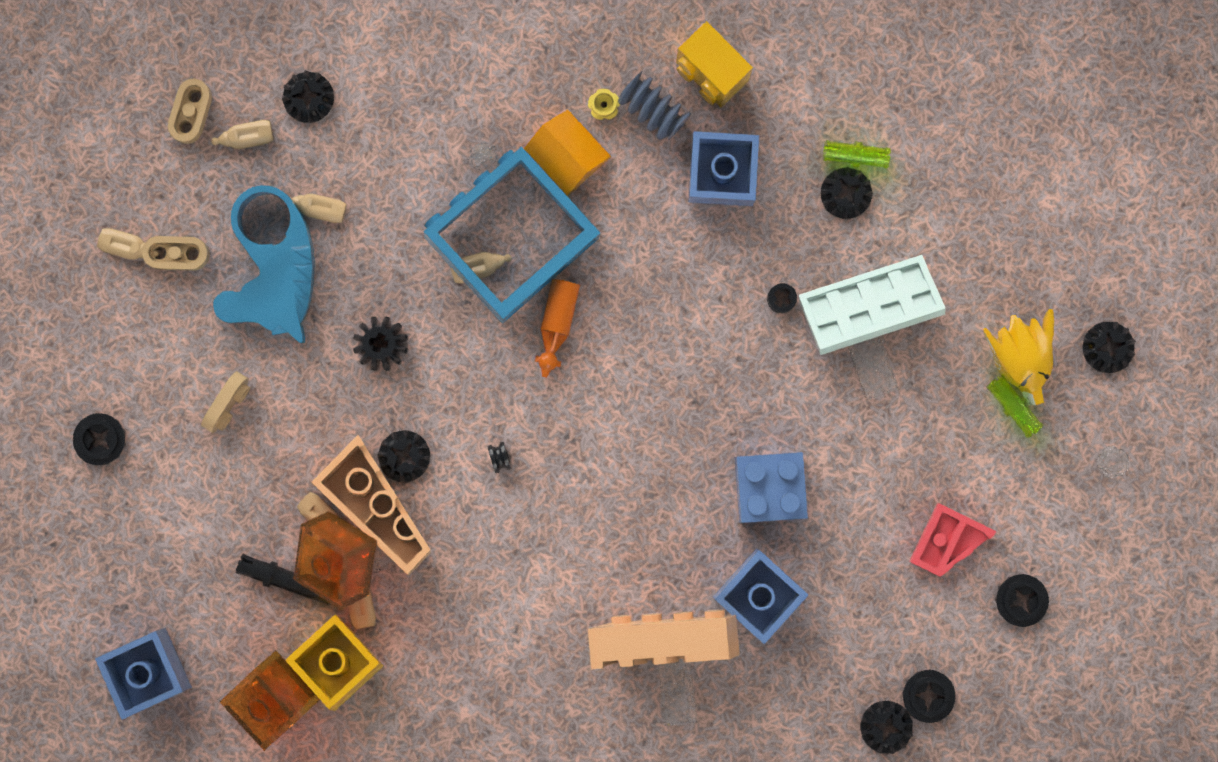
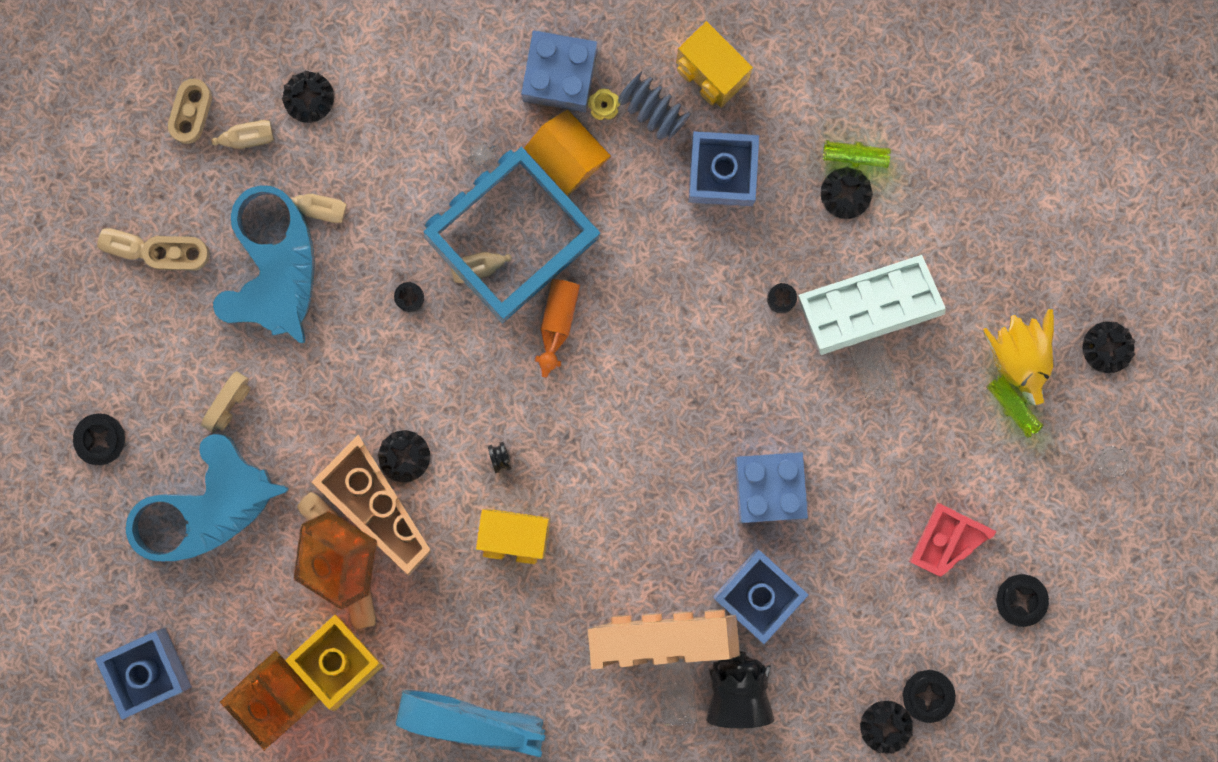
(232, 501): none -> dark azure animal
(274, 575): black pin -> none
(376, 333): black gear -> none
(402, 303): none -> black bush
(469, 724): none -> dark azure animal
(513, 535): none -> yellow brick
(559, 71): none -> medium blue brick
(739, 694): none -> black hat

